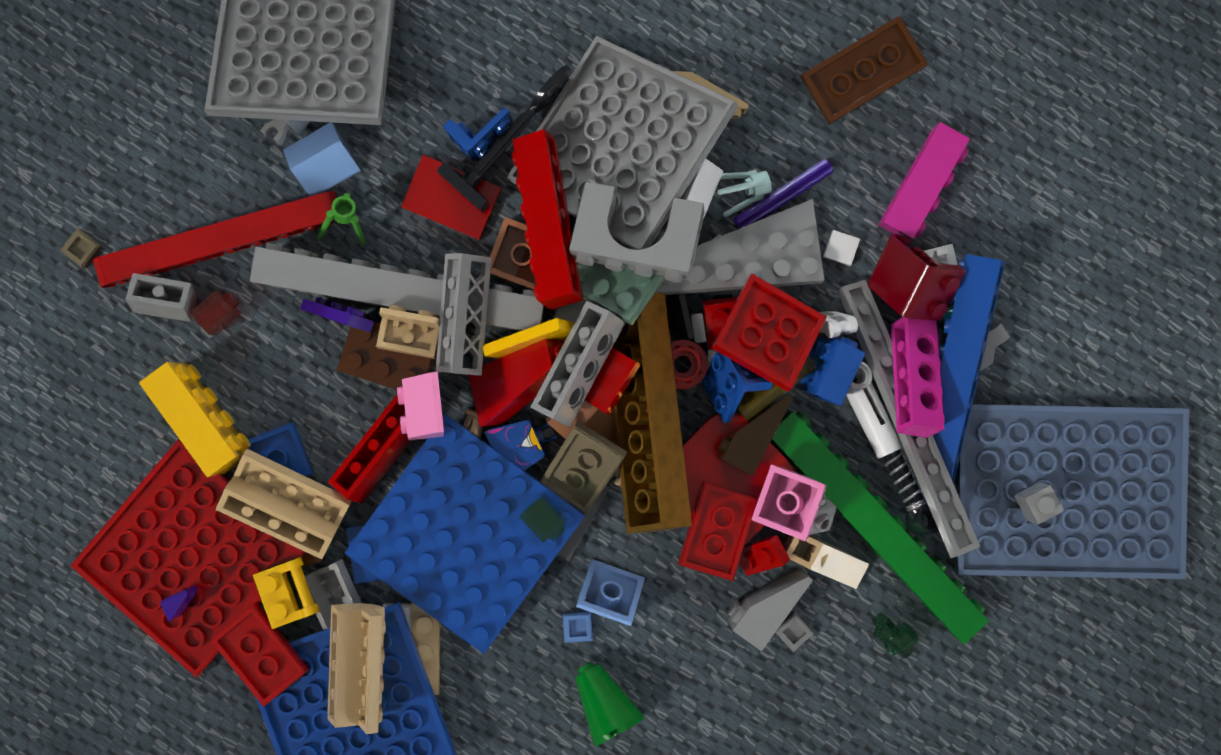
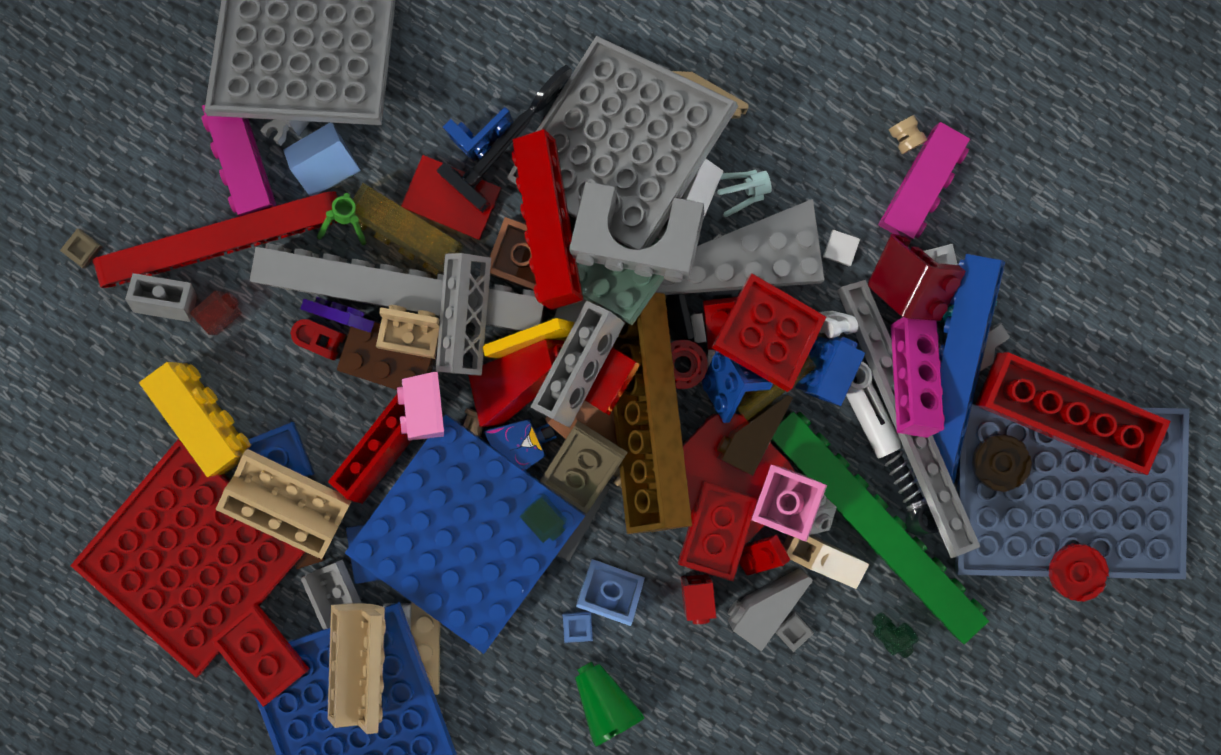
(177, 603): dark purple slope -> none
(240, 163): none -> dark pink brick
(279, 597): yellow plate -> none
(308, 334): none -> red plate
(403, 228): none -> clear yellow brick
(698, 598): none -> red brick
(784, 194): dark purple axle -> none
(864, 70): reddish brown plate -> none
(906, 128): none -> tan wheel
(1001, 462): none -> dark brown tile
(1039, 503): light grey brick -> none
(1072, 413): none -> red brick
(1078, 572): none -> red tile

